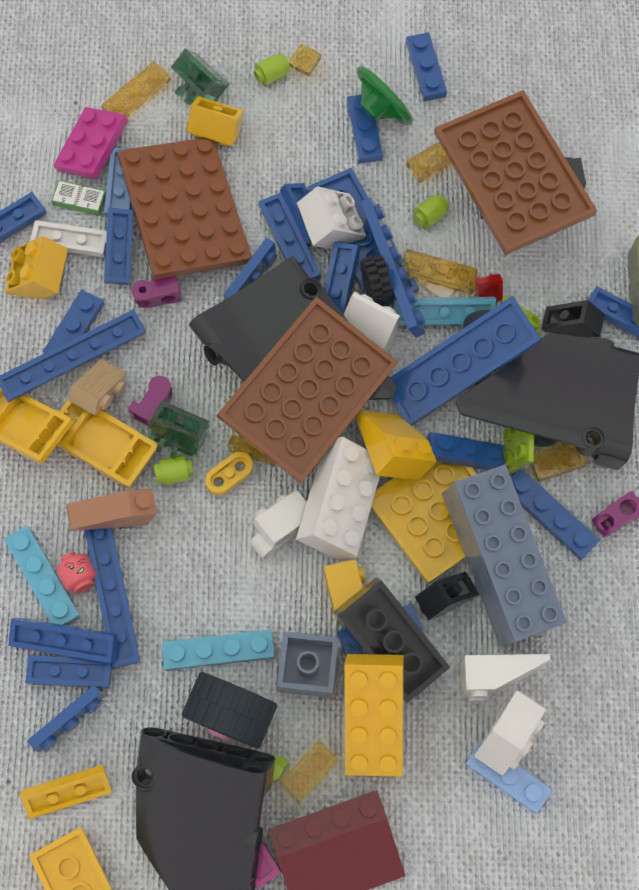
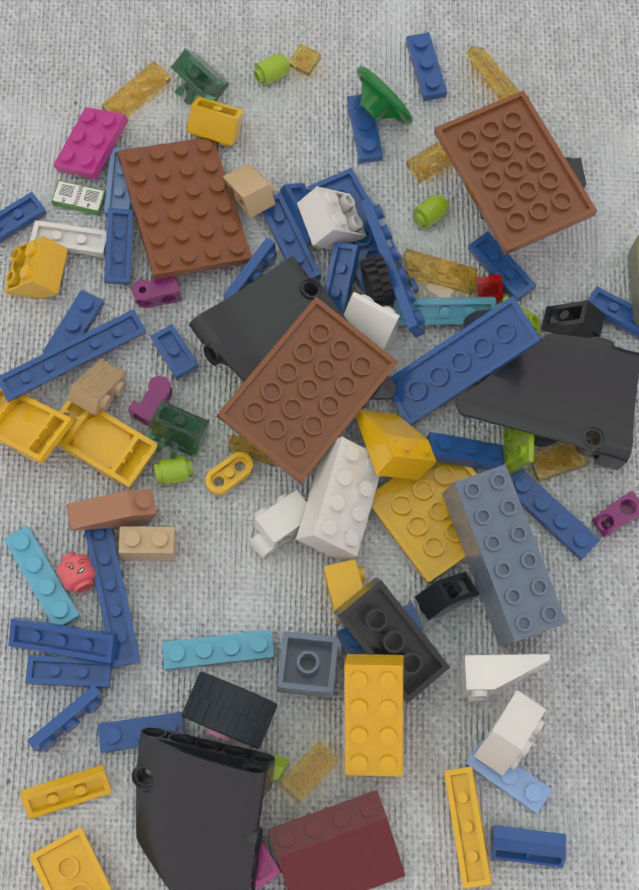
(126, 733): none -> blue plate
(147, 543): none -> tan brick
(174, 351): none -> blue plate
(250, 190): none -> tan brick
(468, 827): none -> yellow plate
(492, 258): none -> blue plate
(493, 73): none -> clear yellow plate
(528, 846): none -> blue piece

